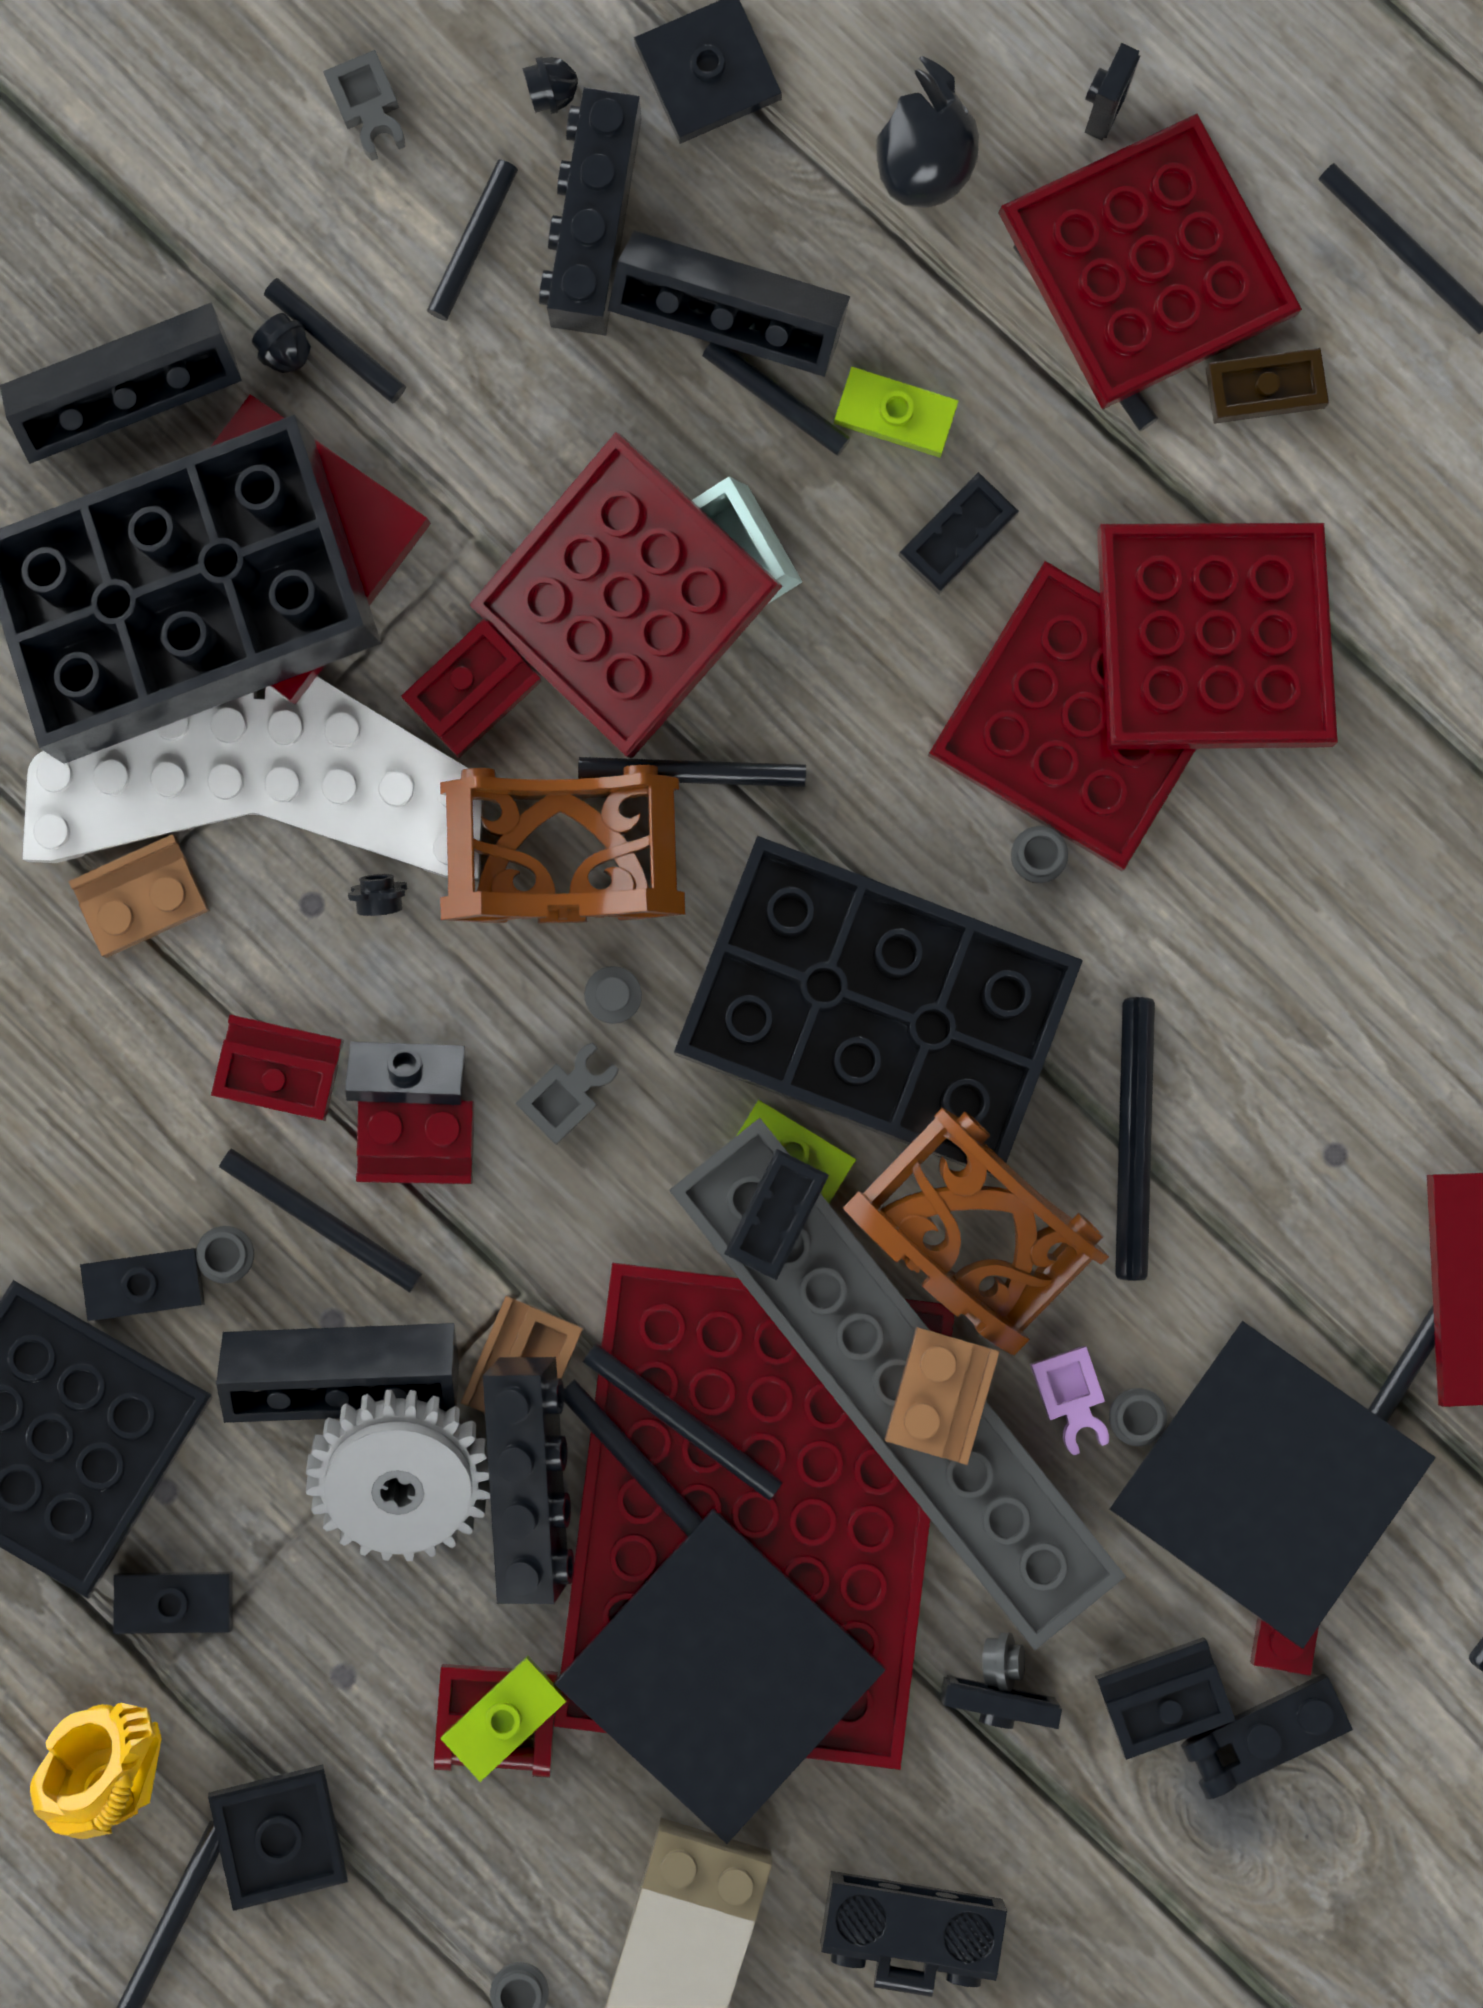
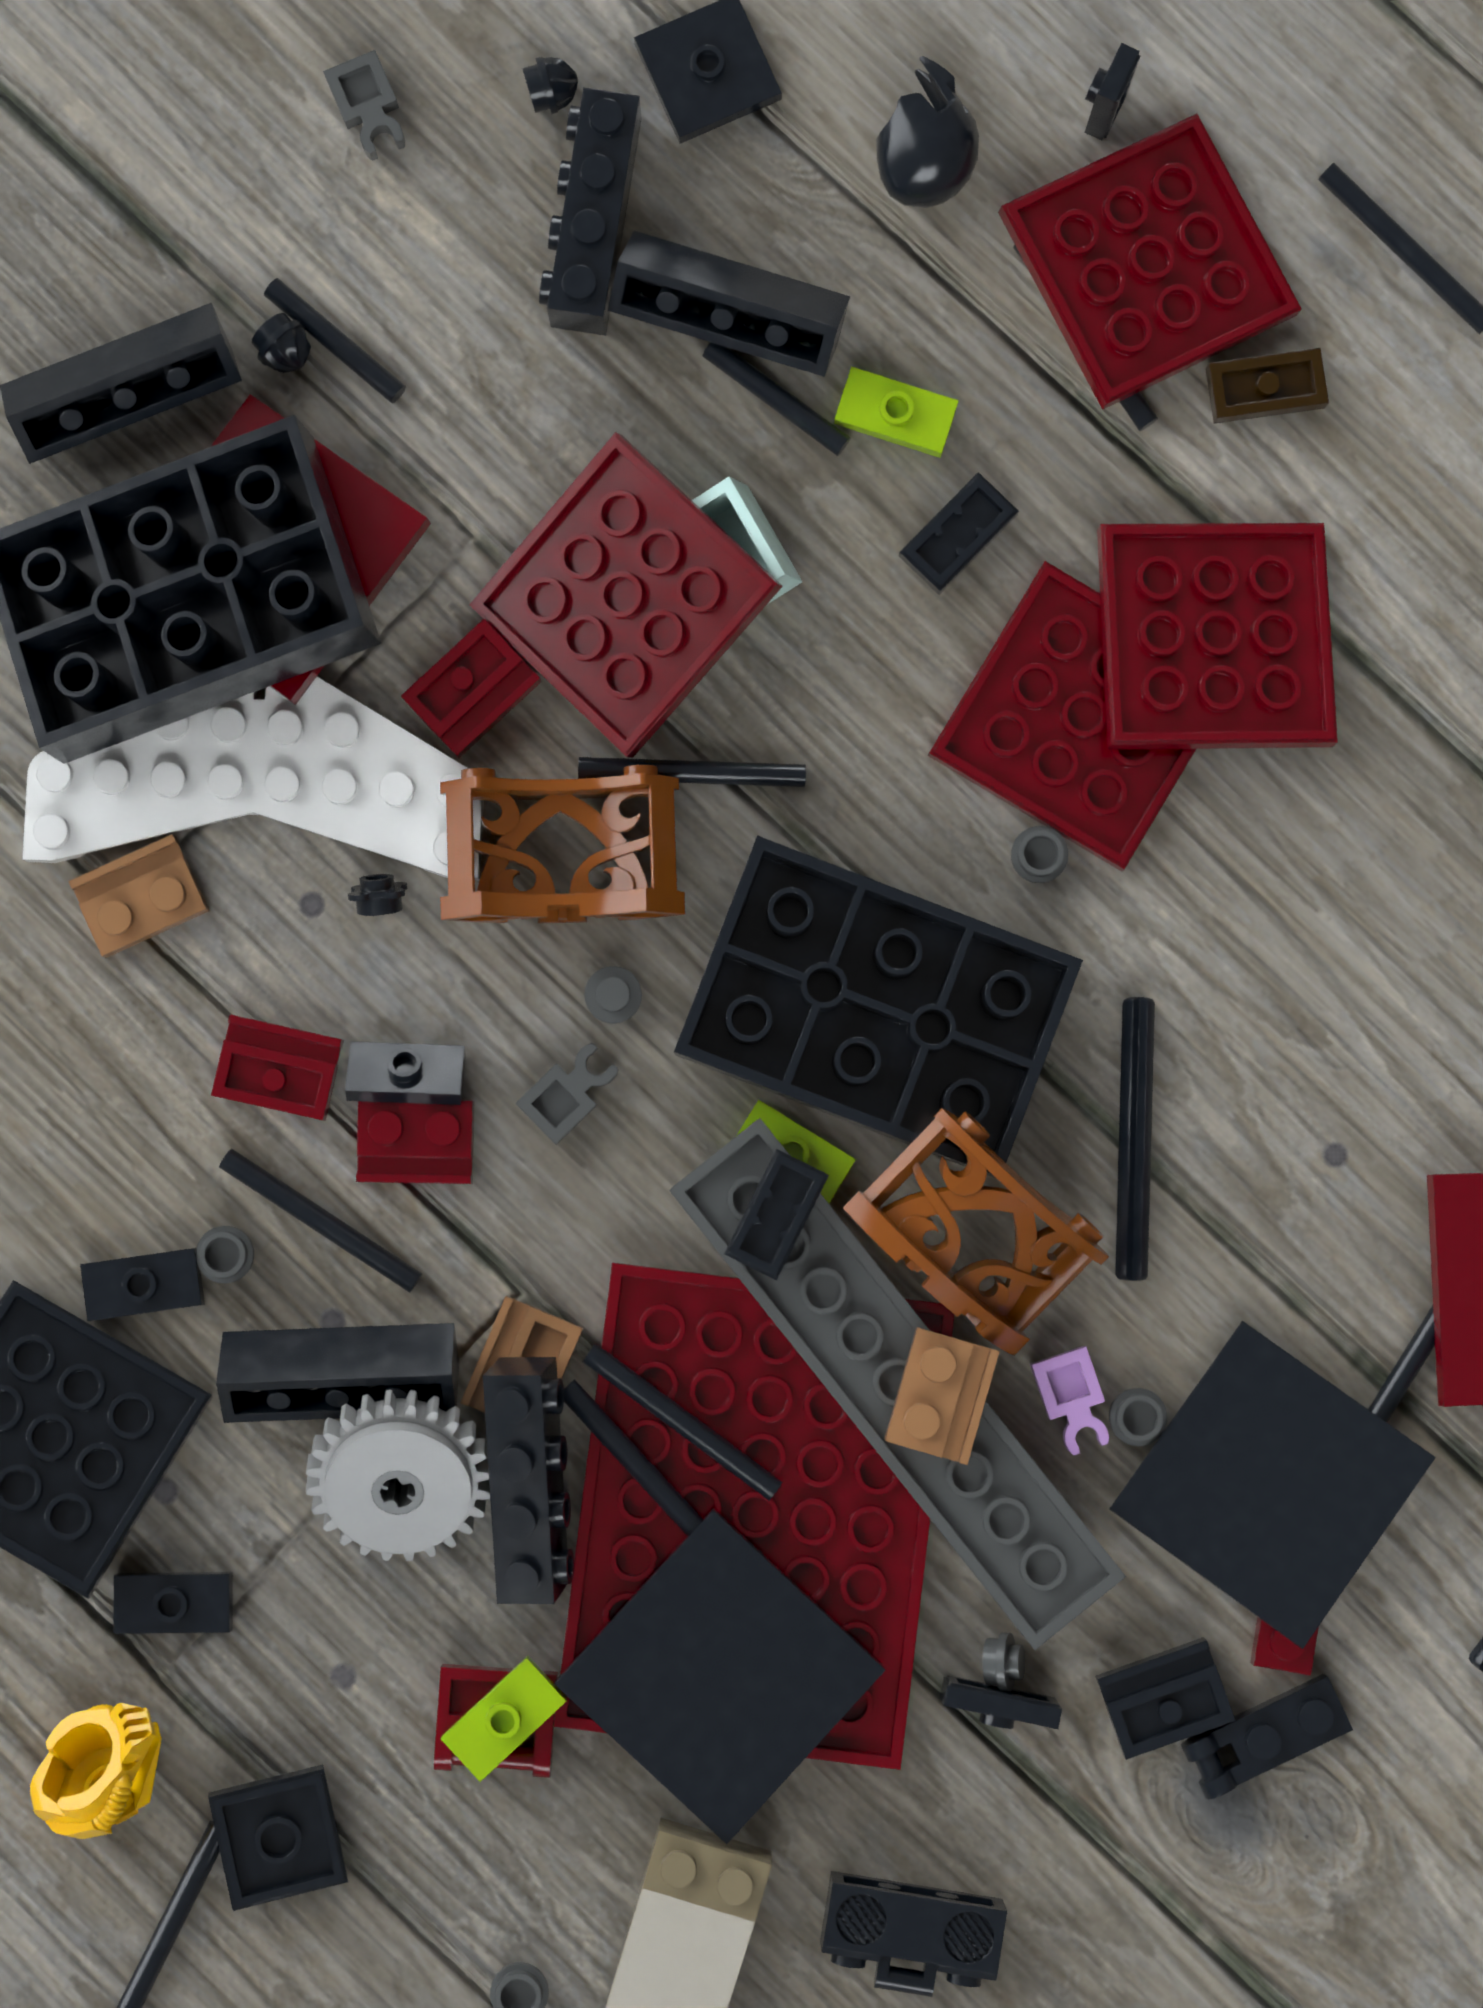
(472, 240): black bar -> none

